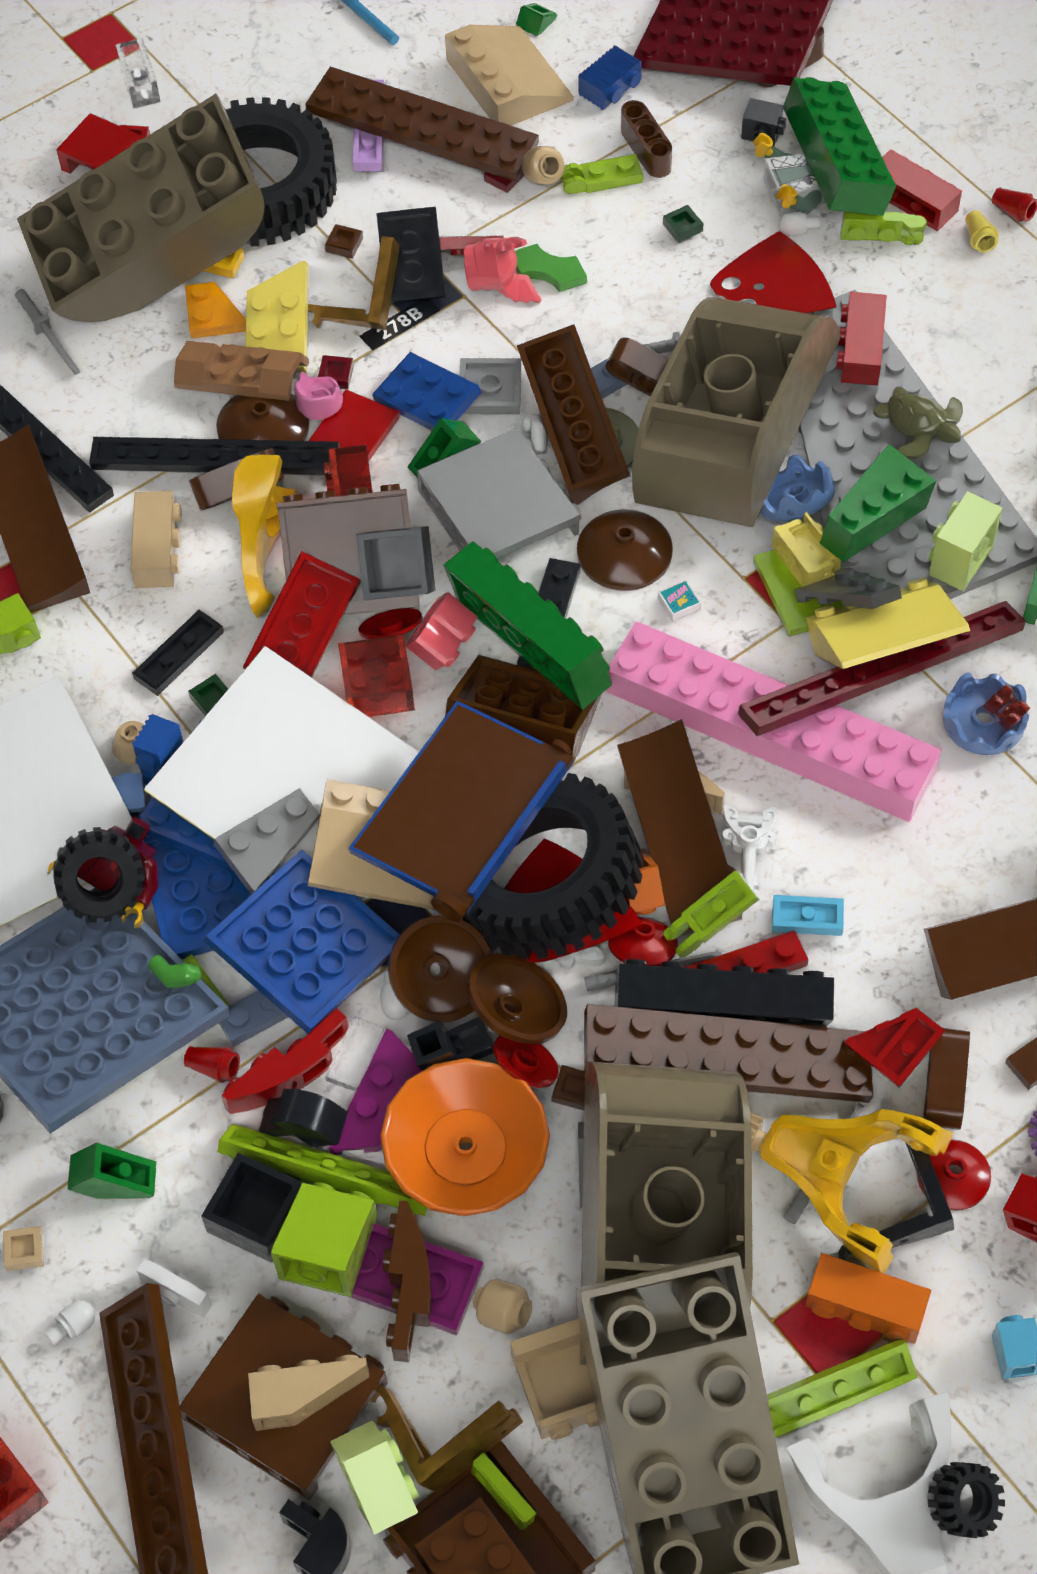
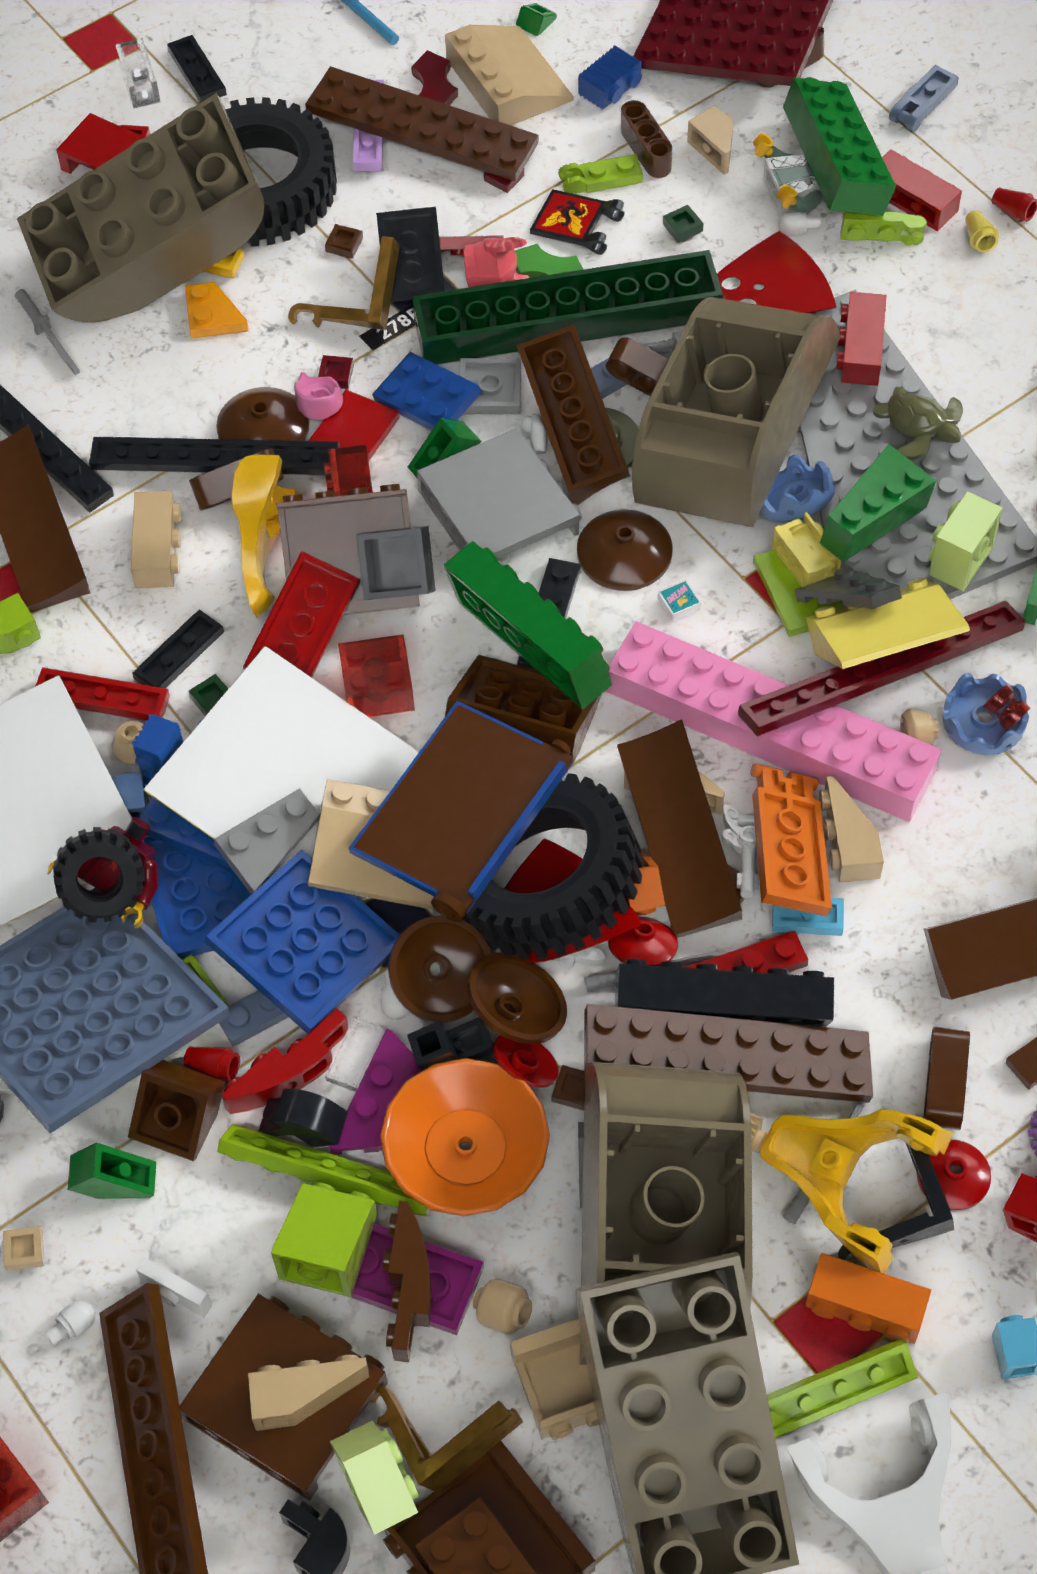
(110, 695): none -> red plate
(174, 975): bright green arm -> none
(175, 1109): none -> reddish brown slope
(196, 68): none -> black tile
(237, 370): medium nougat piece -> none
(250, 1206): black piece -> none
(280, 312): light yellow wing -> none
(390, 623): red dish -> none
(432, 73): none -> dark red tile
(442, 631): coral brick -> none
(503, 1492): lime tile -> none
(543, 165): tan head -> none
(574, 217): none -> flag
(597, 300): none -> dark green brick
(712, 137): none -> tan slope
(712, 912): lime hinge -> none
(763, 118): black brick -> none
(790, 841): none -> orange hinge
(854, 838): none -> tan slope
(897, 1044): red wing -> none
(919, 725): none -> tan cone
(924, 97): none -> sand blue plate
(984, 1504): black tyre -> none

